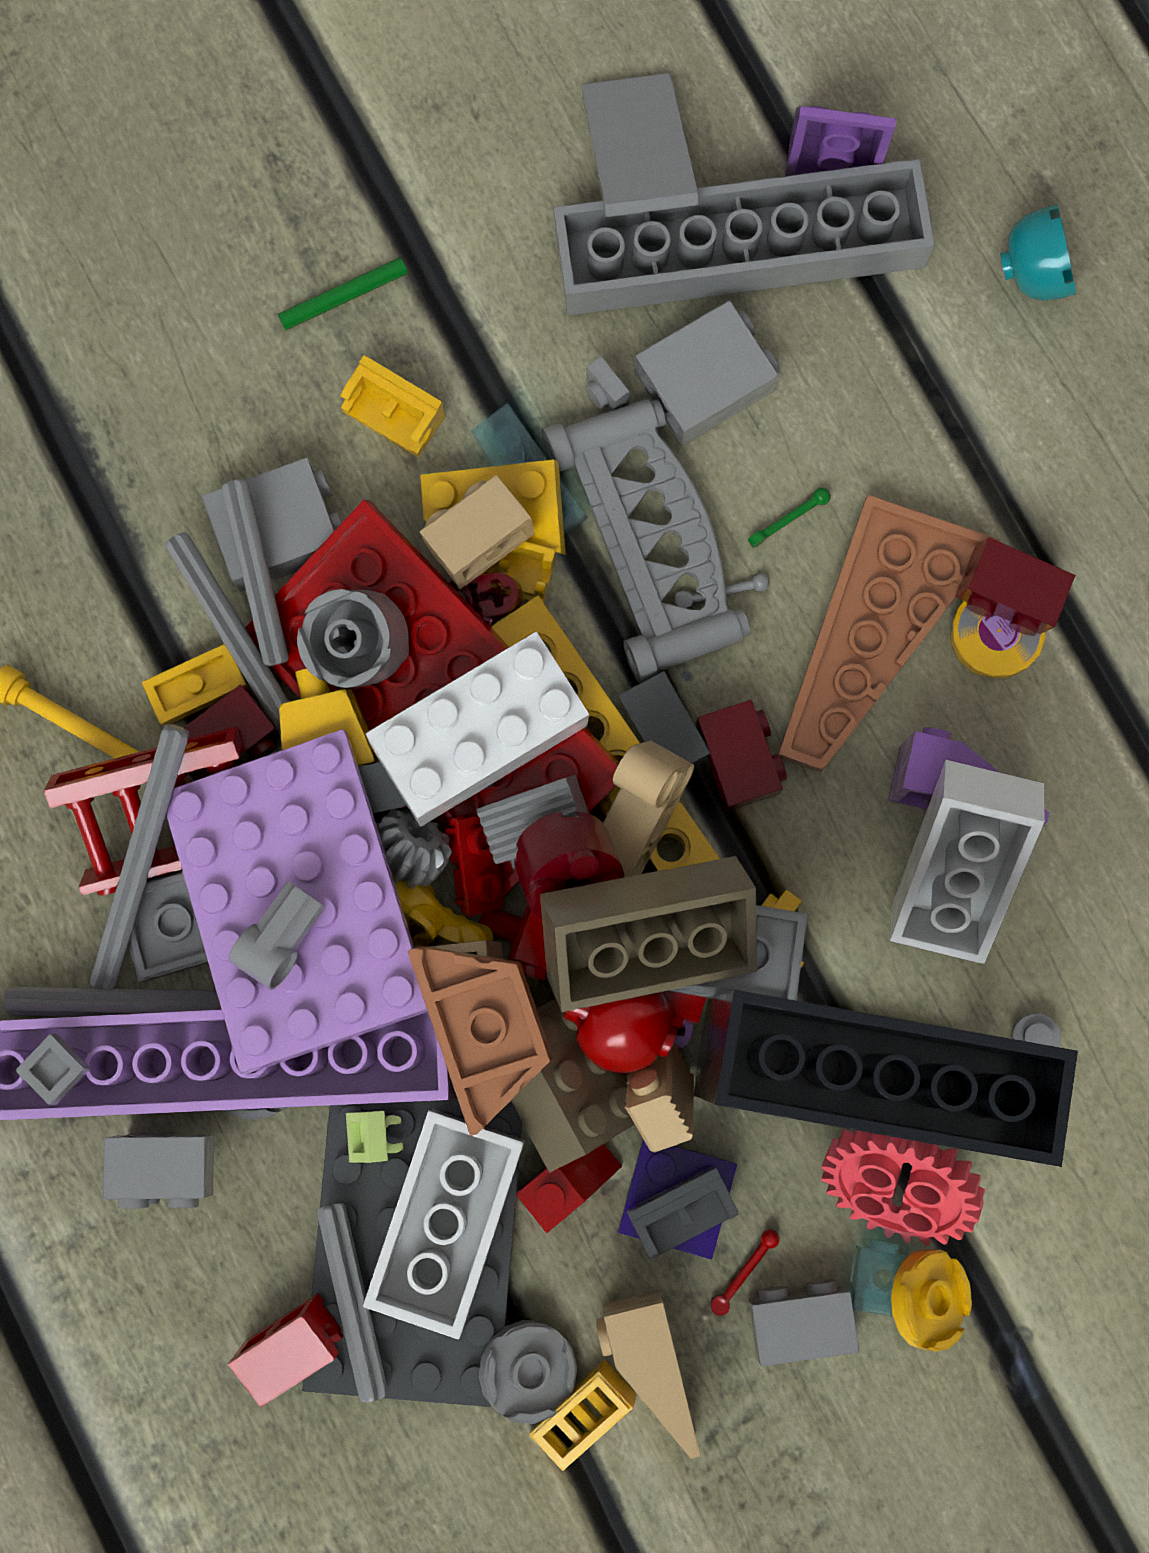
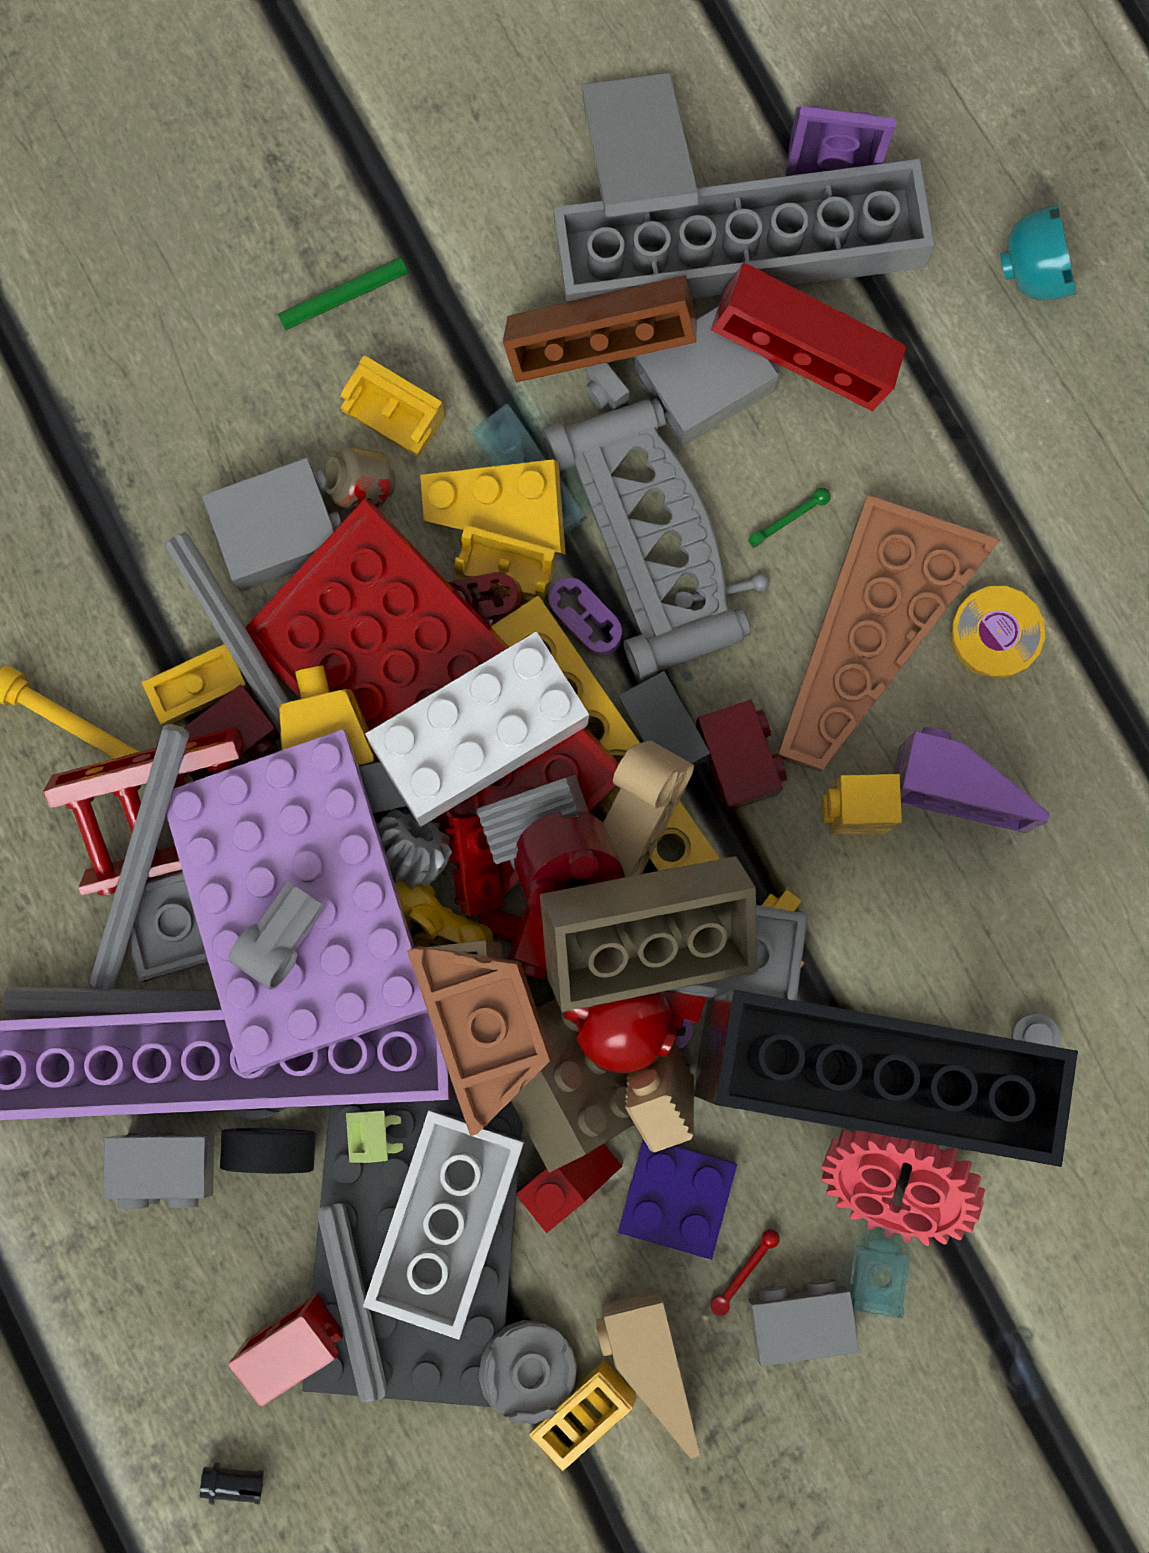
(52, 1069): light grey plate -> none
(231, 1484): none -> black pin
(255, 572): light grey axle -> none
(267, 1150): none -> black tyre
(341, 615): light grey brick -> none
(358, 476): none -> dark tan head
(477, 531): tan brick -> none
(593, 610): none -> medium lavender beam
(600, 329): none -> dark orange brick
(682, 1211): dark grey hinge -> none
(808, 337): none -> red brick
(862, 804): none -> yellow brick
(930, 1299): yellow tile -> none
(967, 861): white brick -> none
(1014, 587): dark red brick -> none

